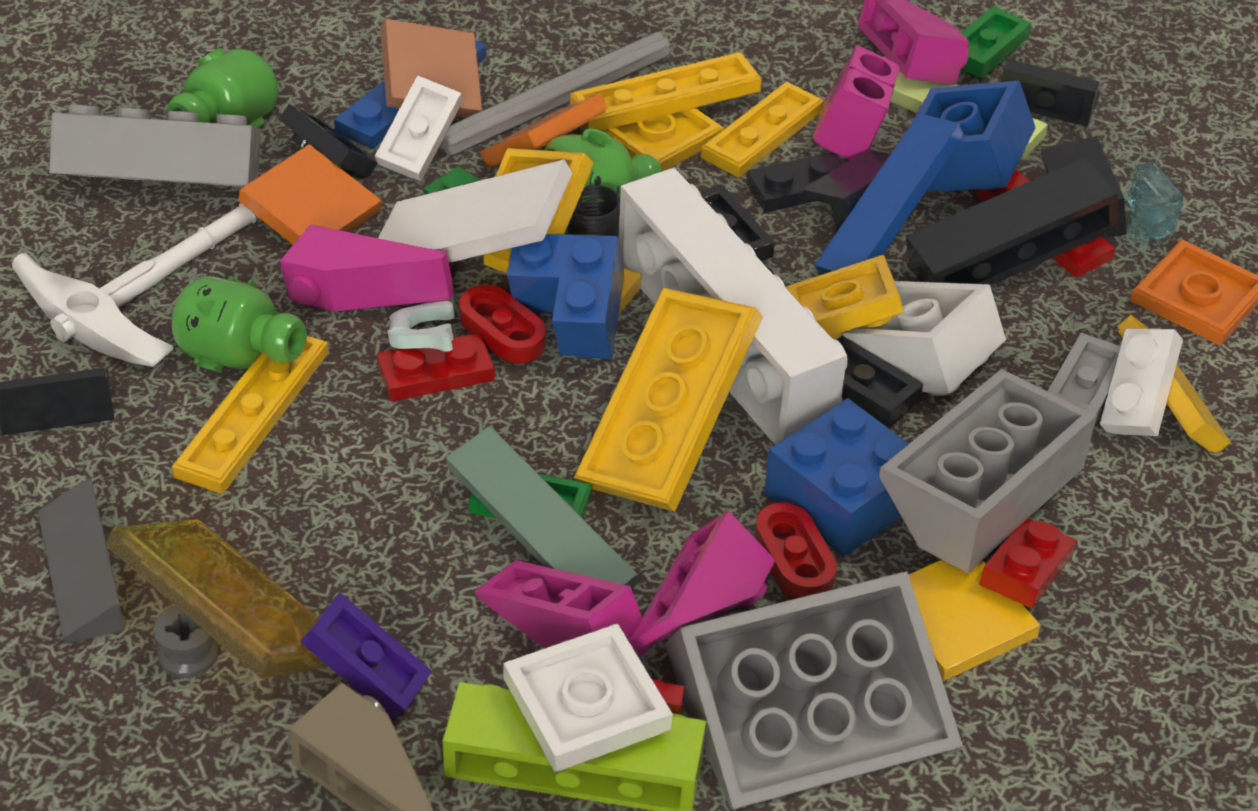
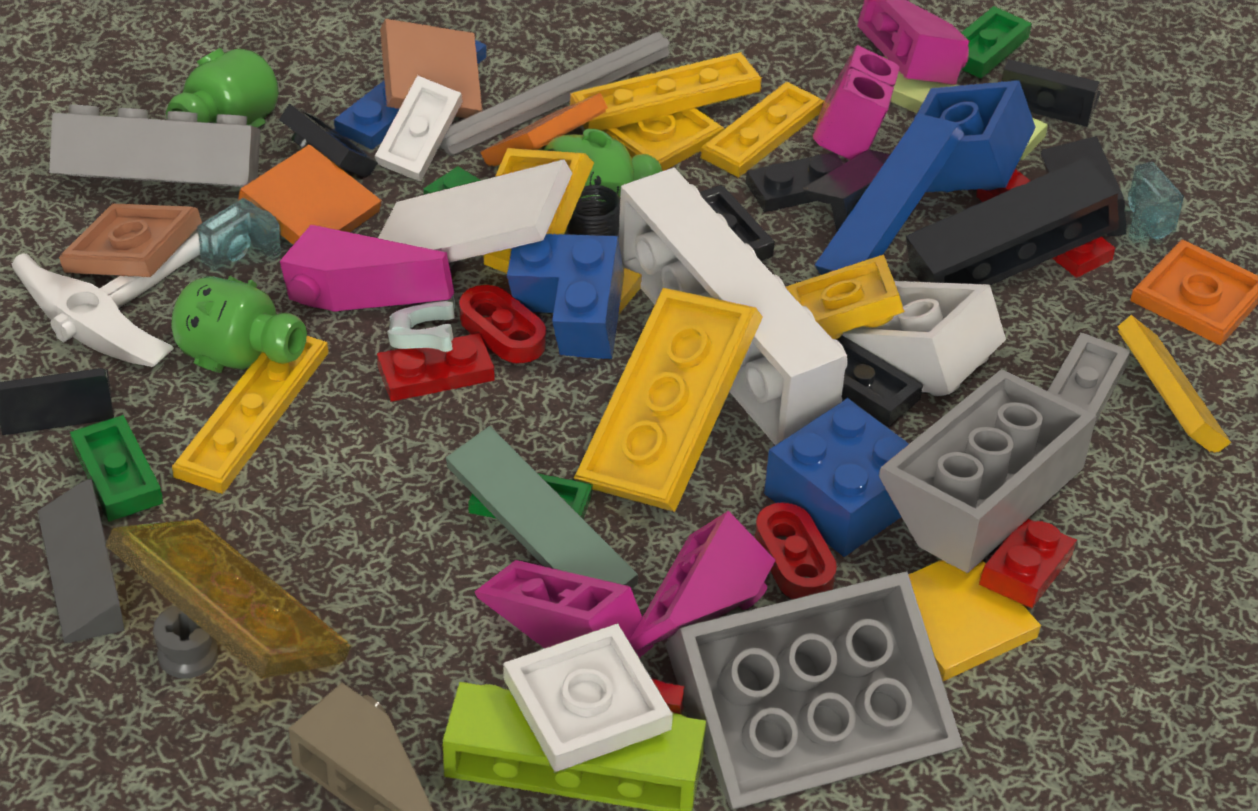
(116, 467): none -> green plate
(130, 240): none -> nougat tile
(235, 231): none -> clear light blue bracket
(366, 656): dark purple plate -> none
(1141, 382): white plate -> none

